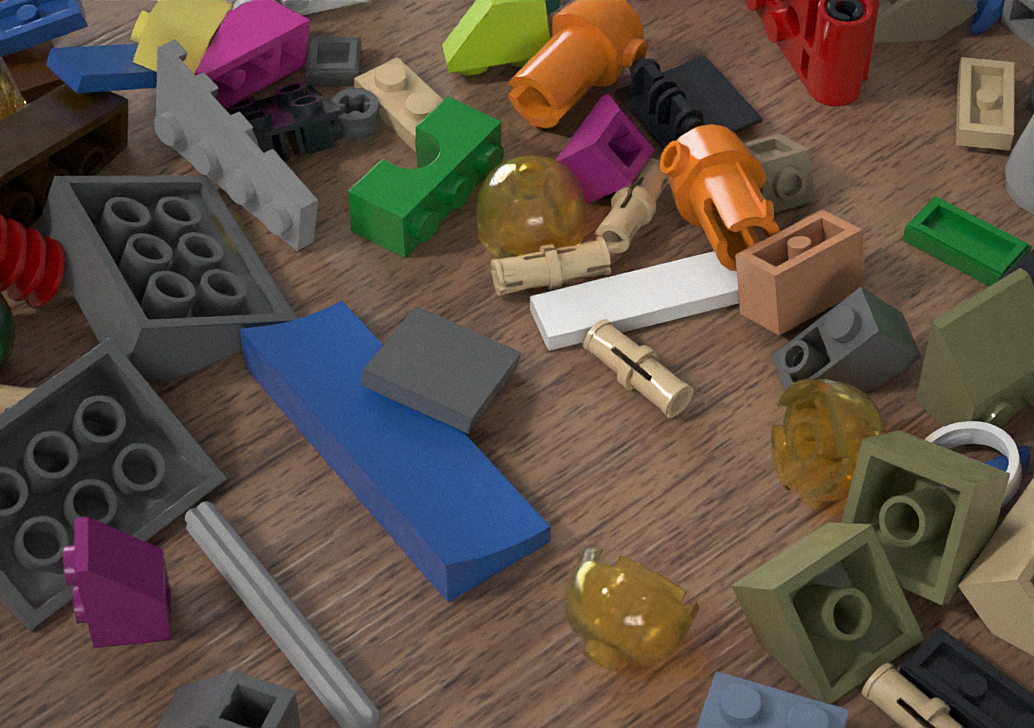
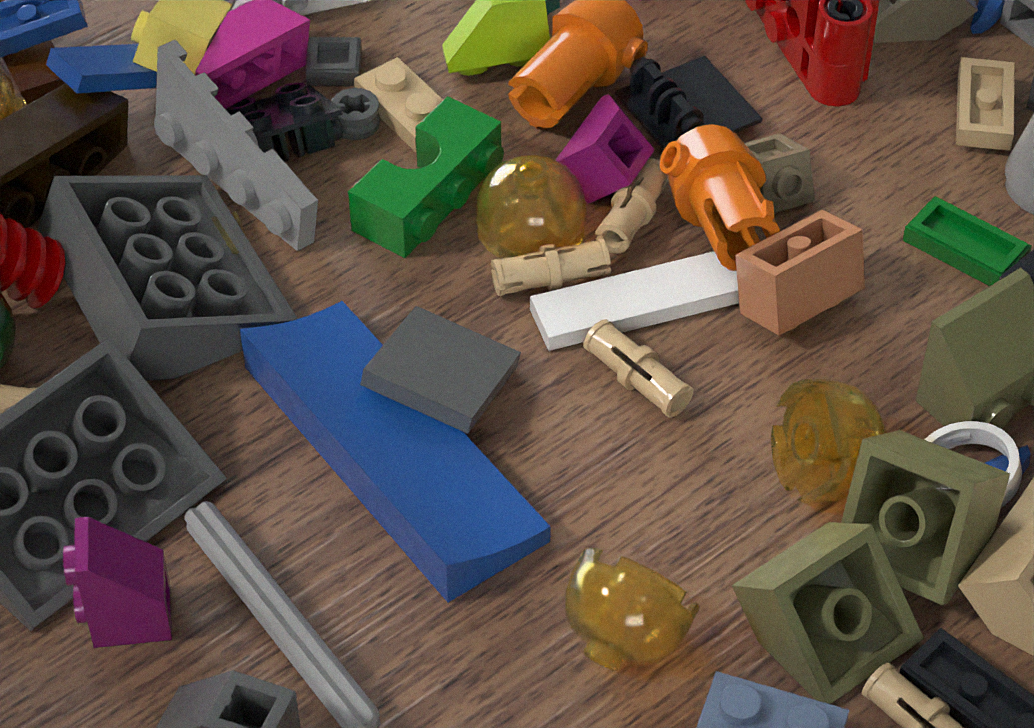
(853, 343): dark grey slope -> none

